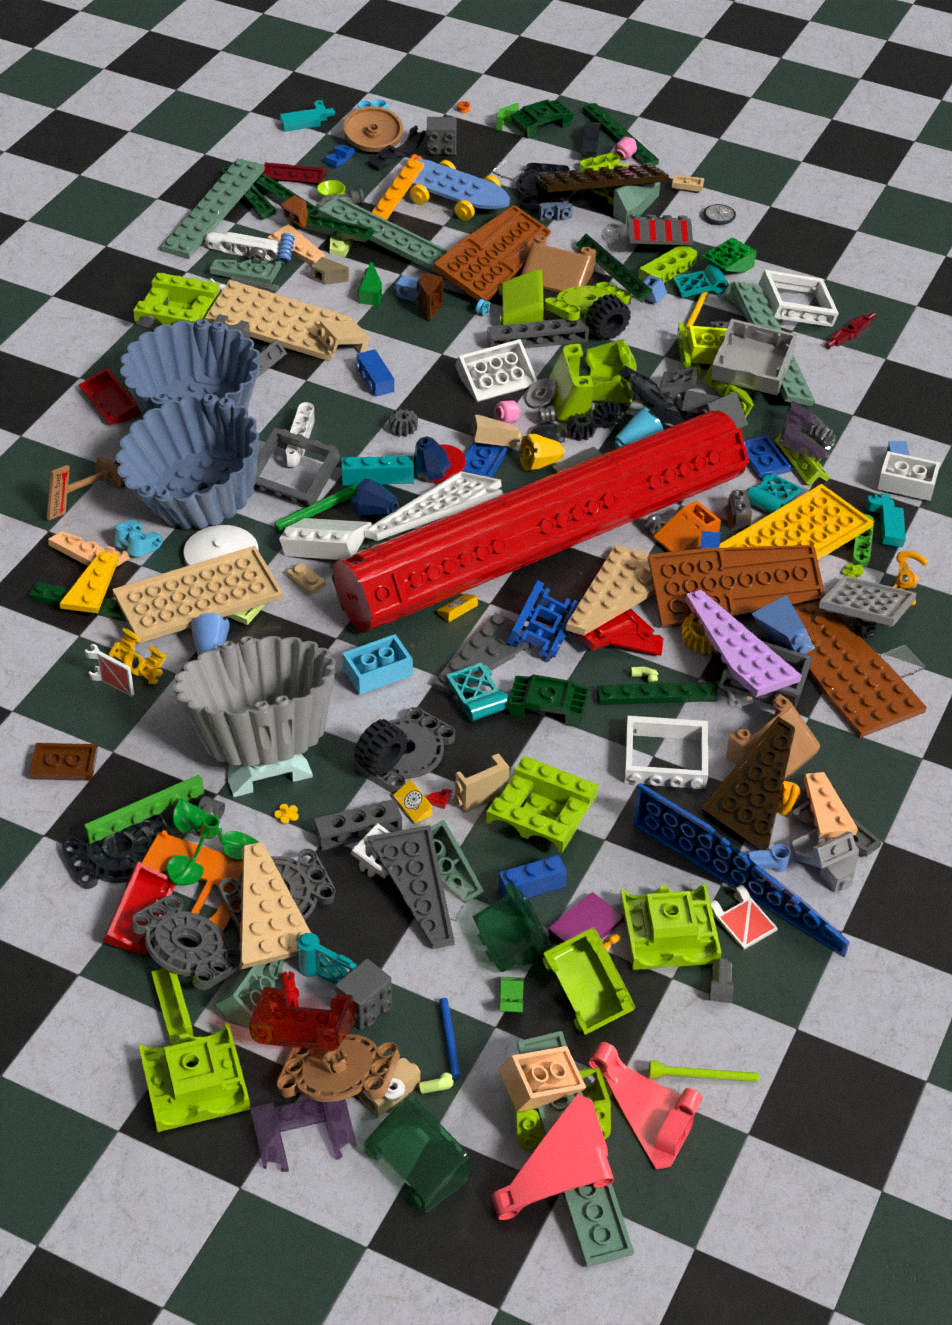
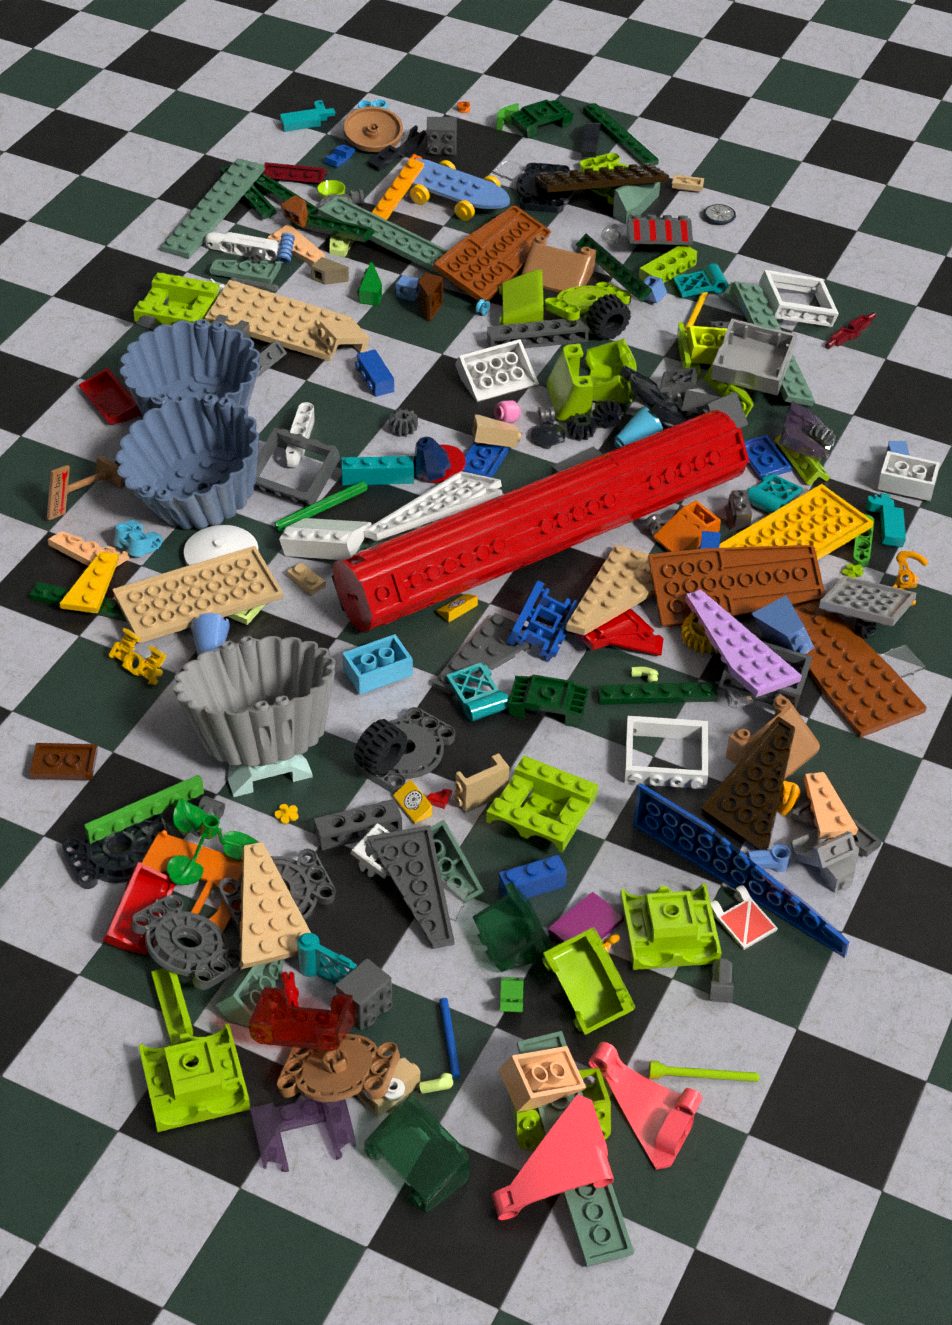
(110, 671): flag -> none
(373, 500): dark blue cone -> none
(539, 452): yellow cone -> none
(541, 392): light grey dish -> none
(556, 210): sand blue slope -> none
(626, 147): bright pink head -> none
(732, 256): green slope -> none

